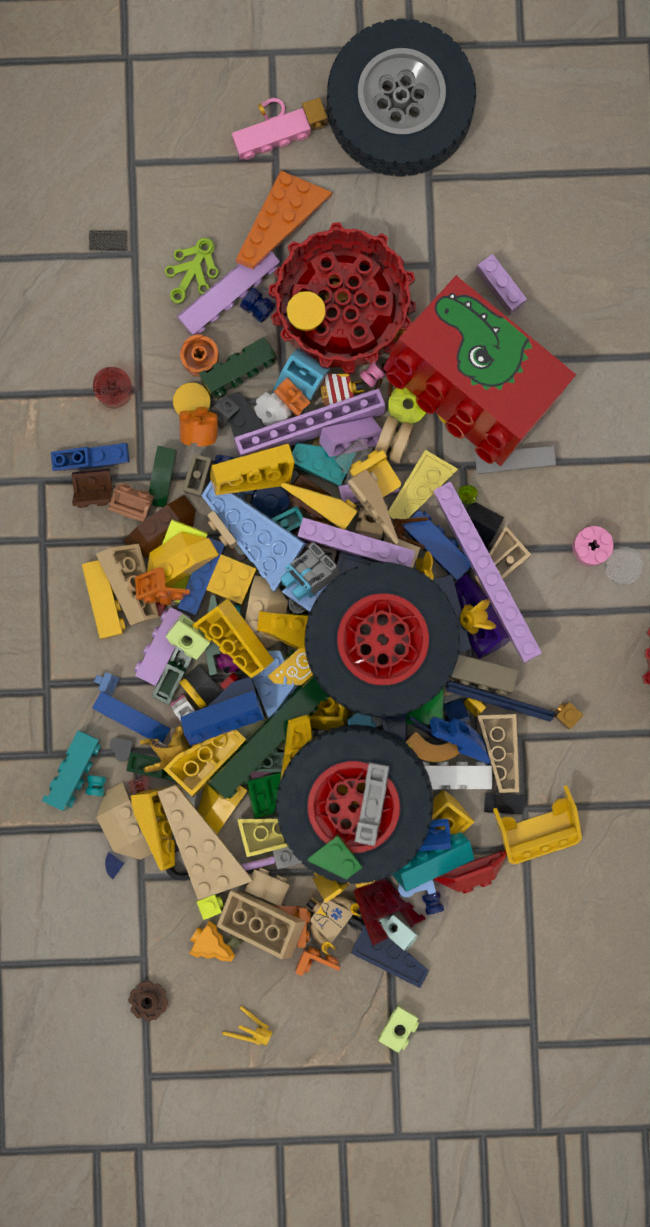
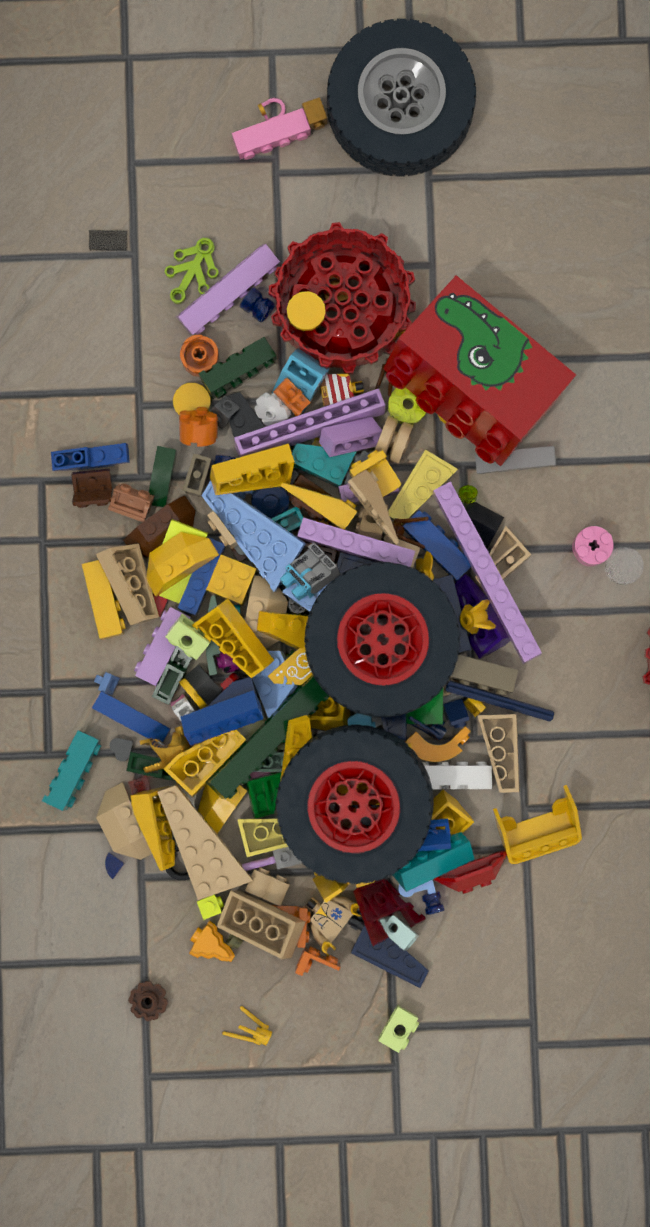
(95, 781): teal wheel -> none
(118, 378): clear red brick -> none
(152, 588): orange bracket -> none
(282, 213): orange wing -> none
(336, 858): green wing -> none
(352, 454): clear piece -> none
(372, 804): light grey slope -> none
(376, 371): bright pink wheel -> none
(463, 736): blue slope -> none
(501, 284): lavender brick -> none
(504, 803): black slope -> none
(568, 715): pearl gold brick -> none

